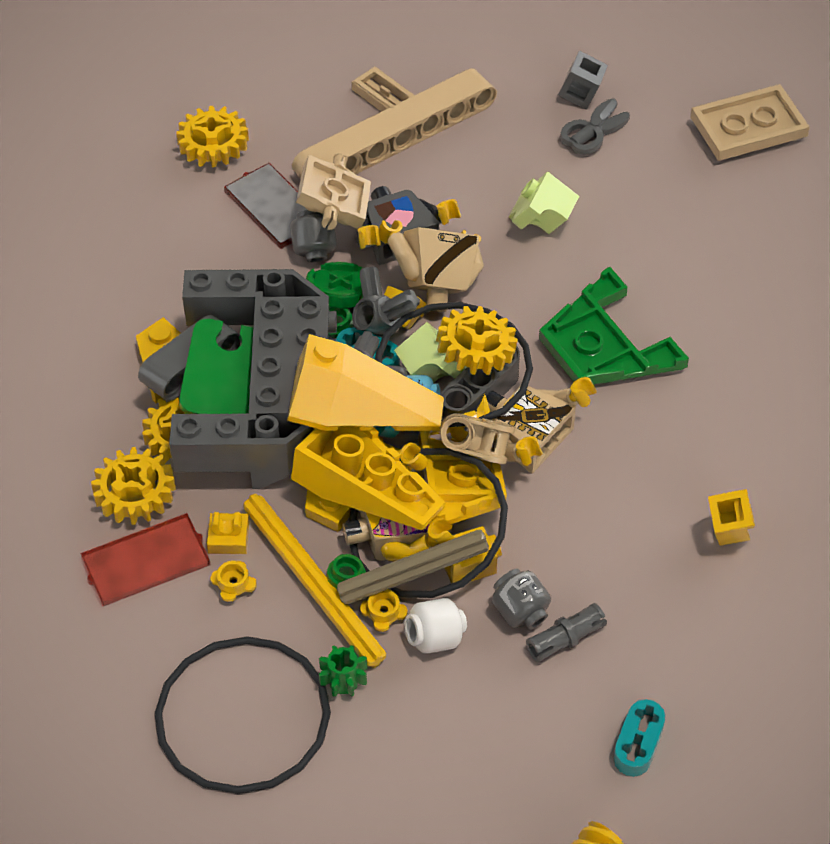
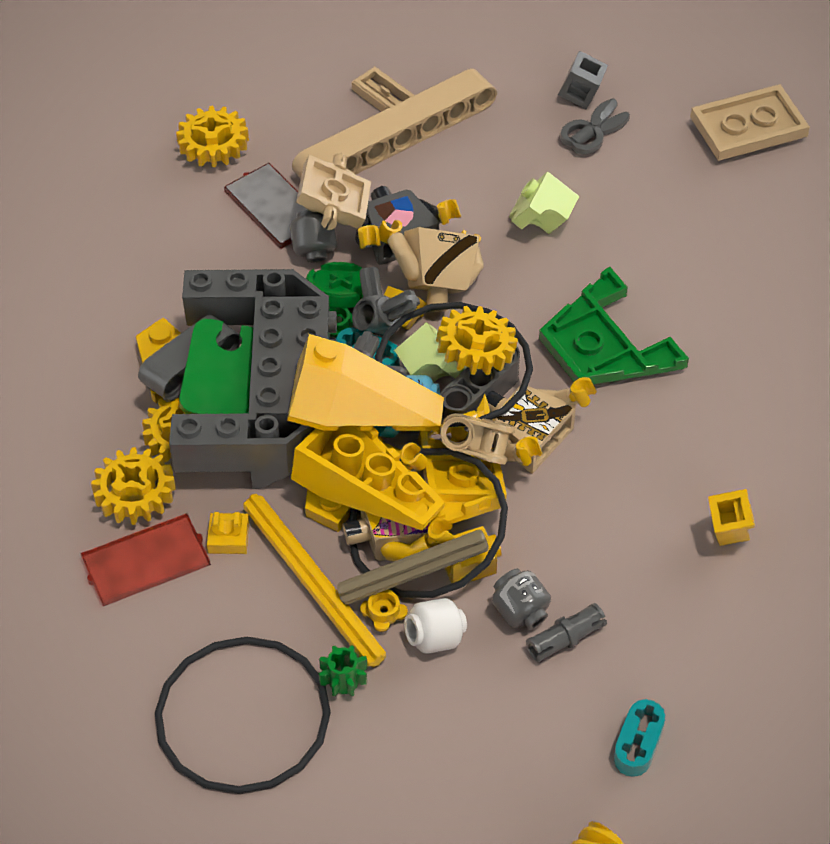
(233, 571): yellow plate -> none
(344, 568): green plate -> none

